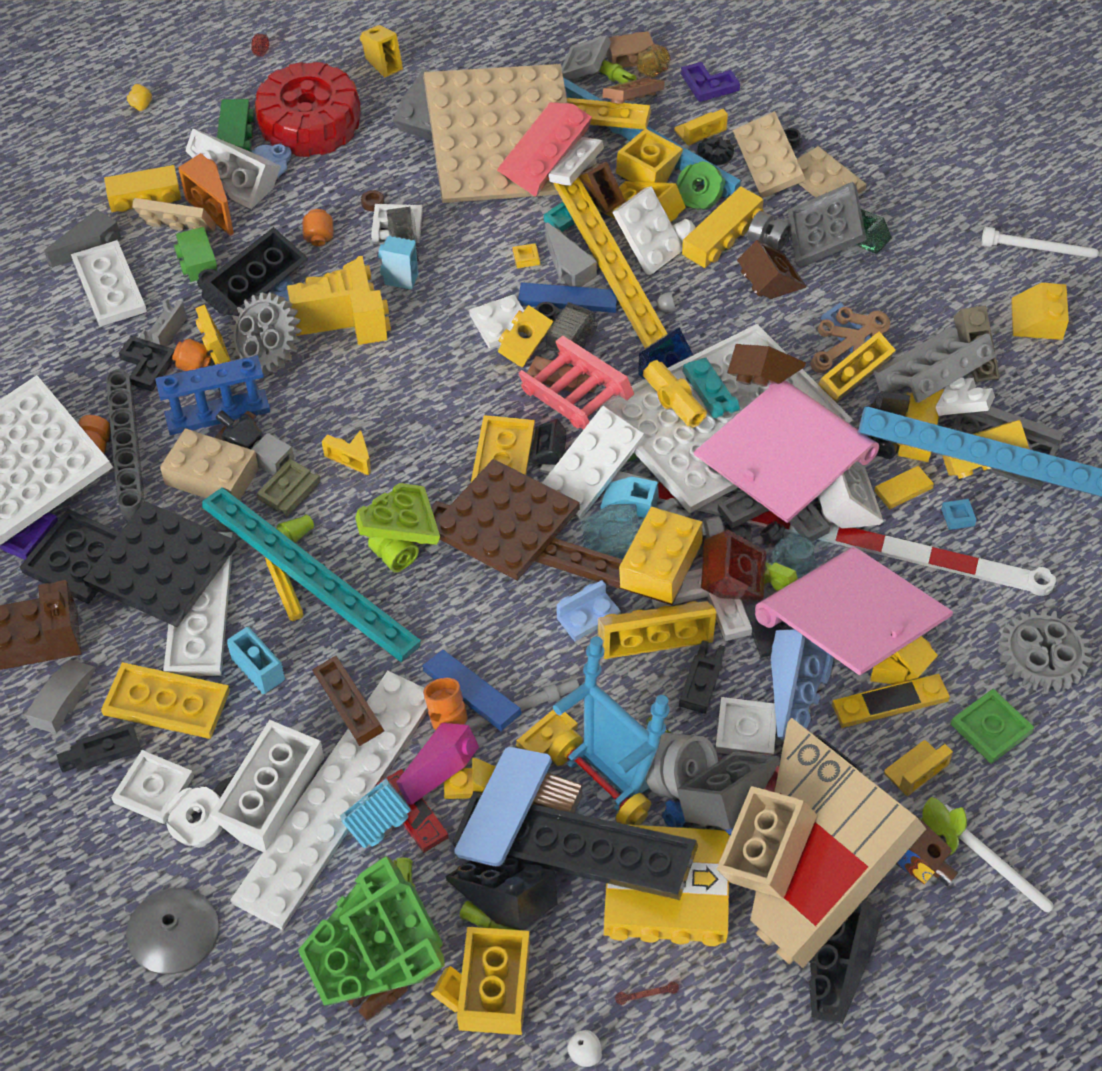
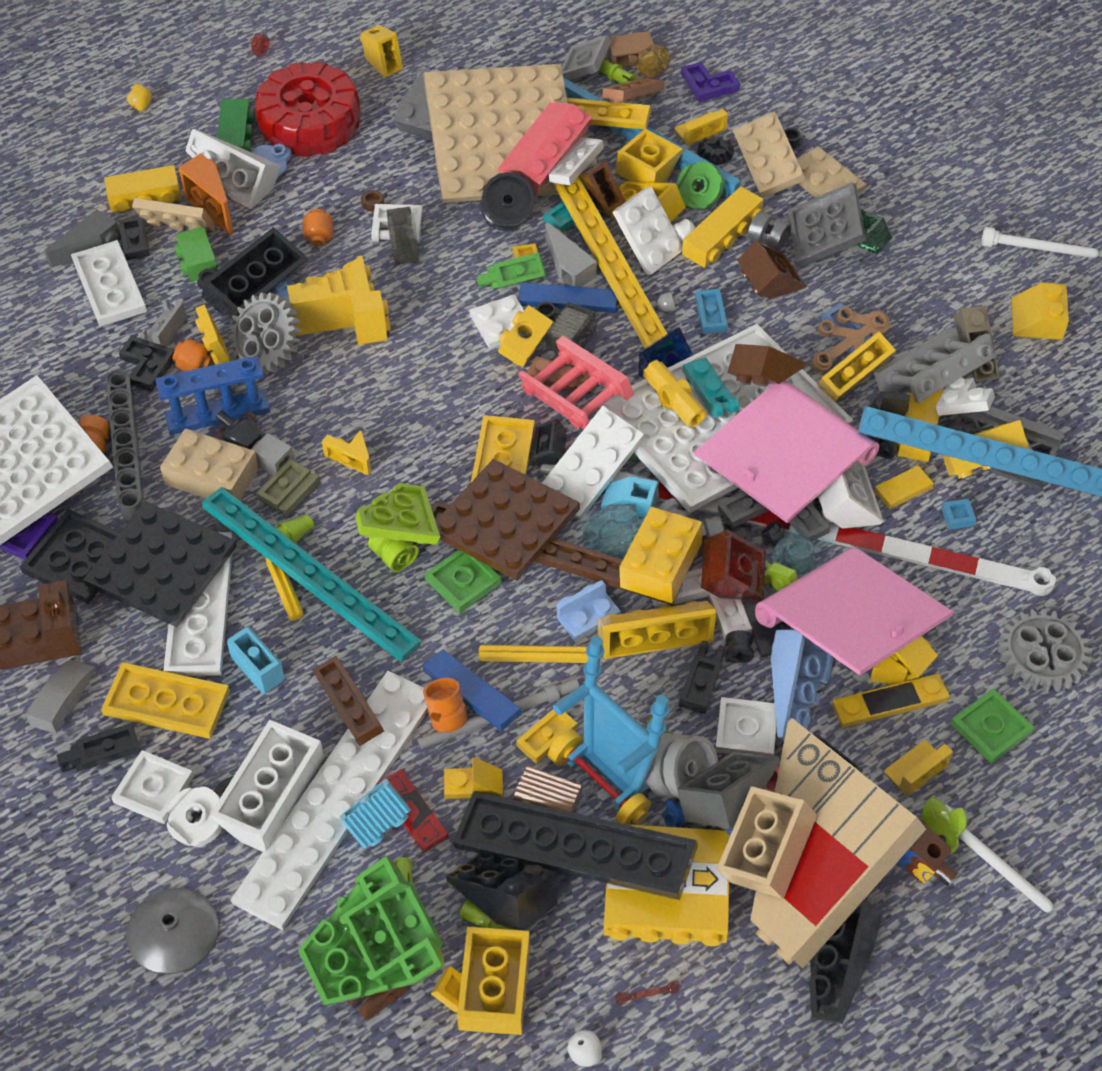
(133, 238): none -> black plate
(399, 262): medium azure brick -> none
(438, 760): dark pink slope -> none
(462, 580): none -> bright green plate
(503, 806): light blue piece -> none
(513, 189): none -> black wheel
(513, 272): none -> bright green hinge
(529, 653): none -> yellow axle
(711, 311): none -> dark azure plate
(739, 646): none -> black wheel

